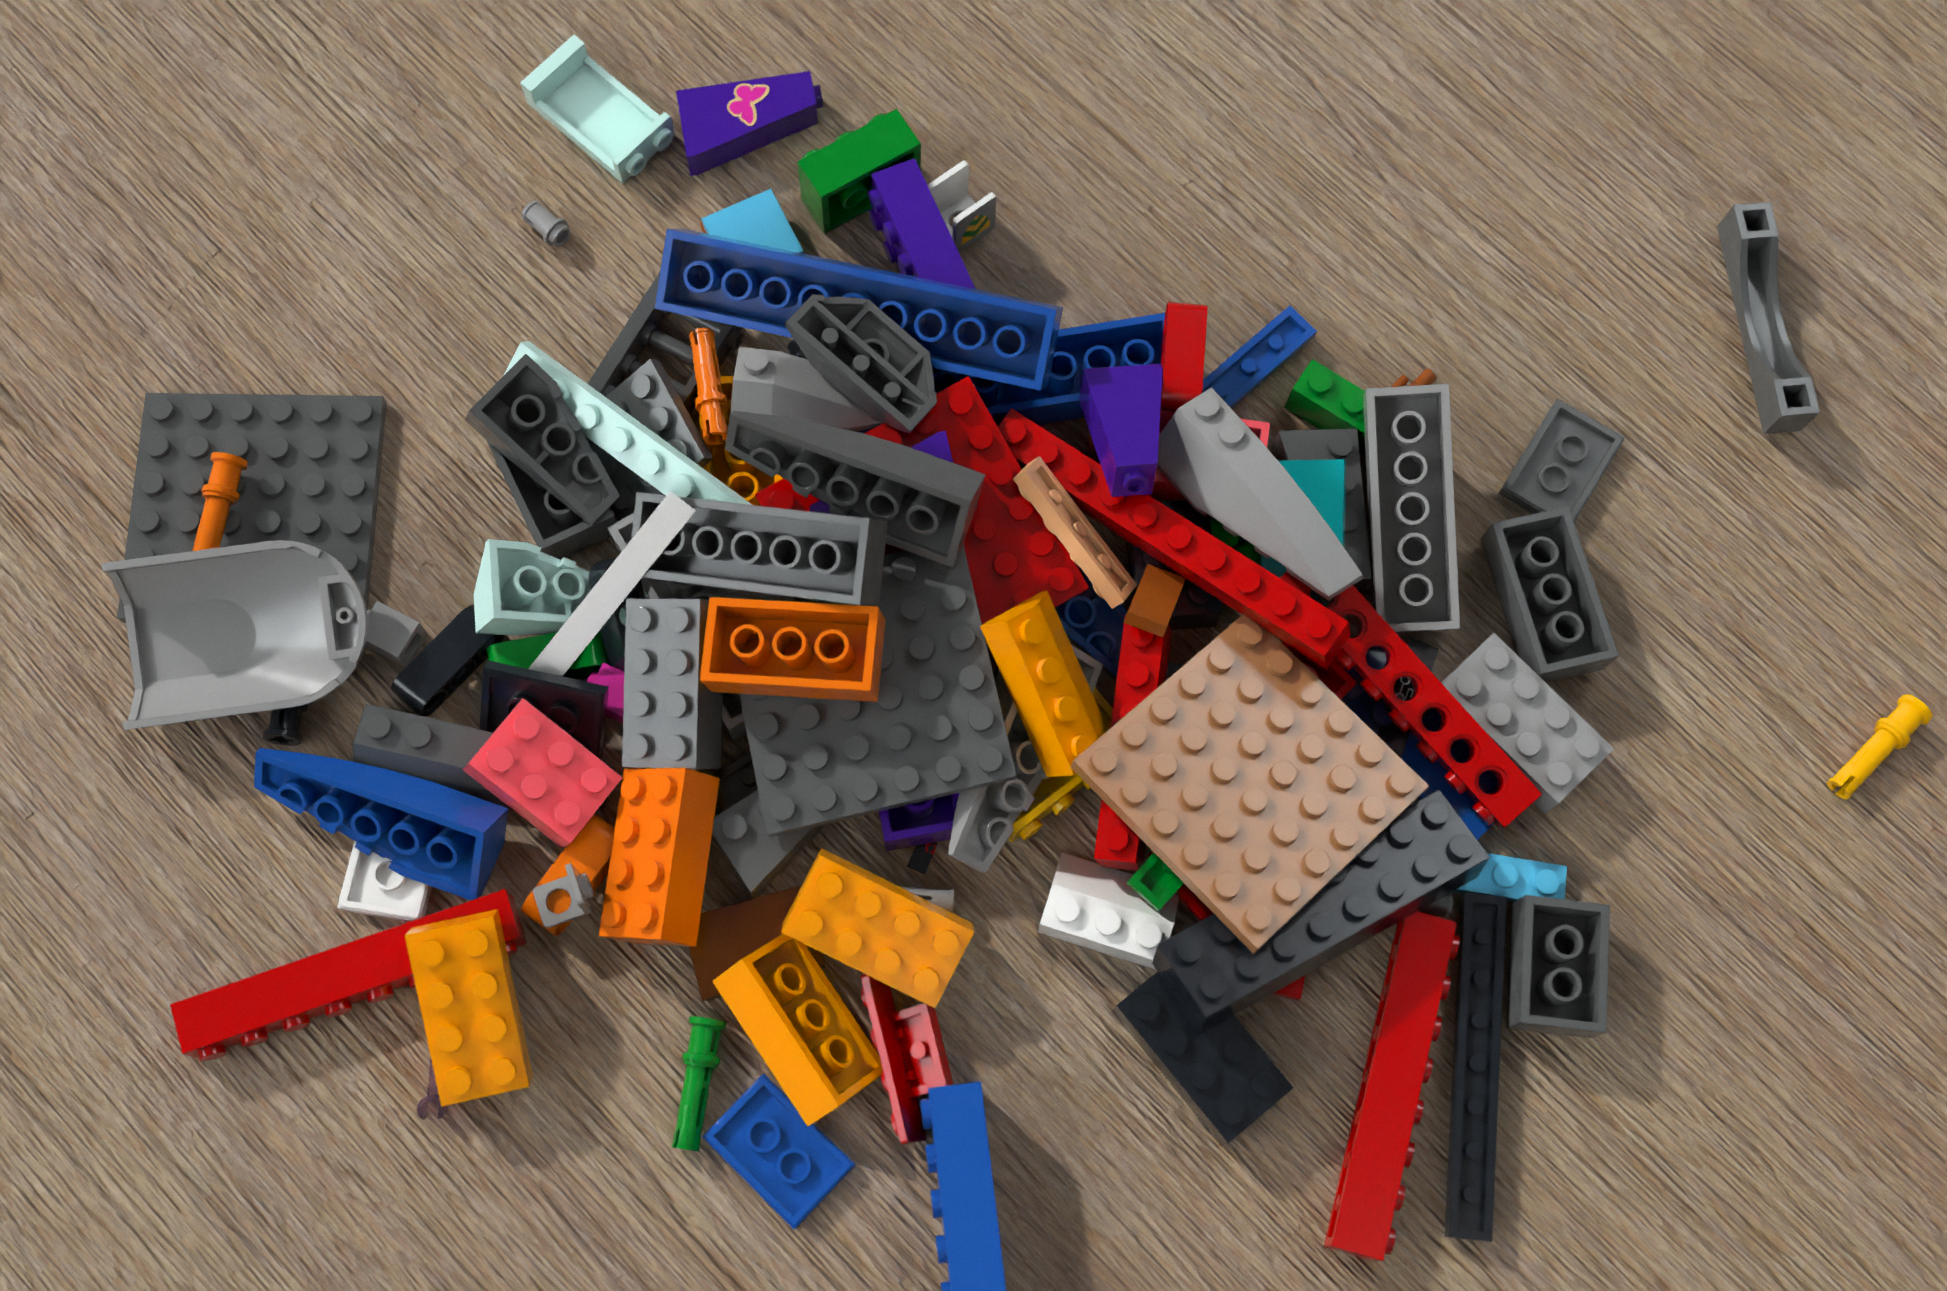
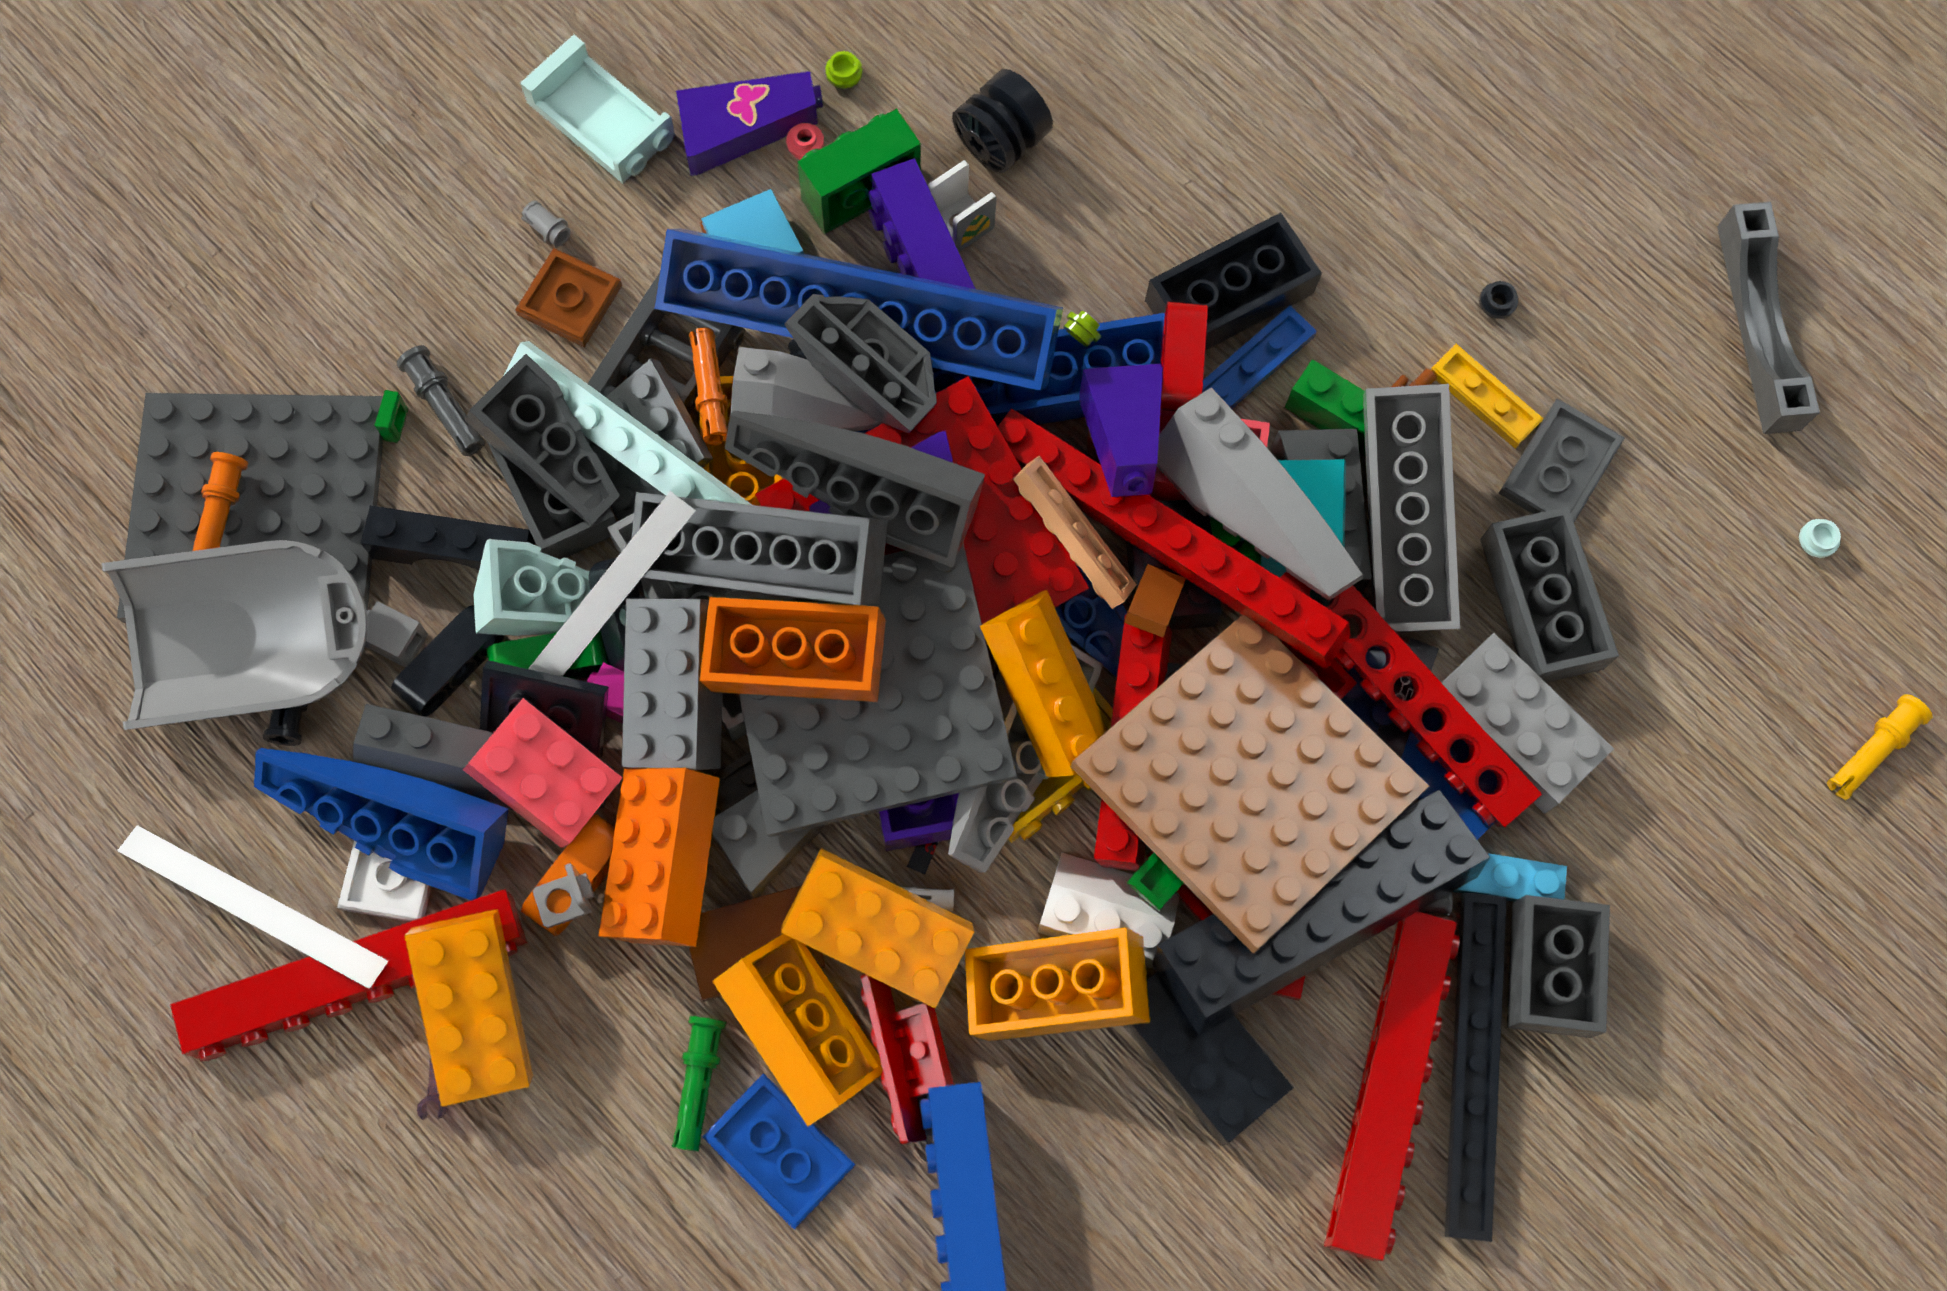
(253, 906): none -> white sticker
(391, 416): none -> green tile
(416, 536): none -> black arch
(432, 386): none -> dark grey pin
(568, 297): none -> dark orange tile
(800, 131): none -> coral plate
(844, 70): none -> lime plate
(1002, 120): none -> black wheel
(1057, 985): none -> light orange brick
(1082, 328): none -> lime plate
(1240, 279): none -> black brick
(1486, 396): none -> yellow tile
(1502, 291): none -> black plate
(1820, 538): none -> light aqua plate

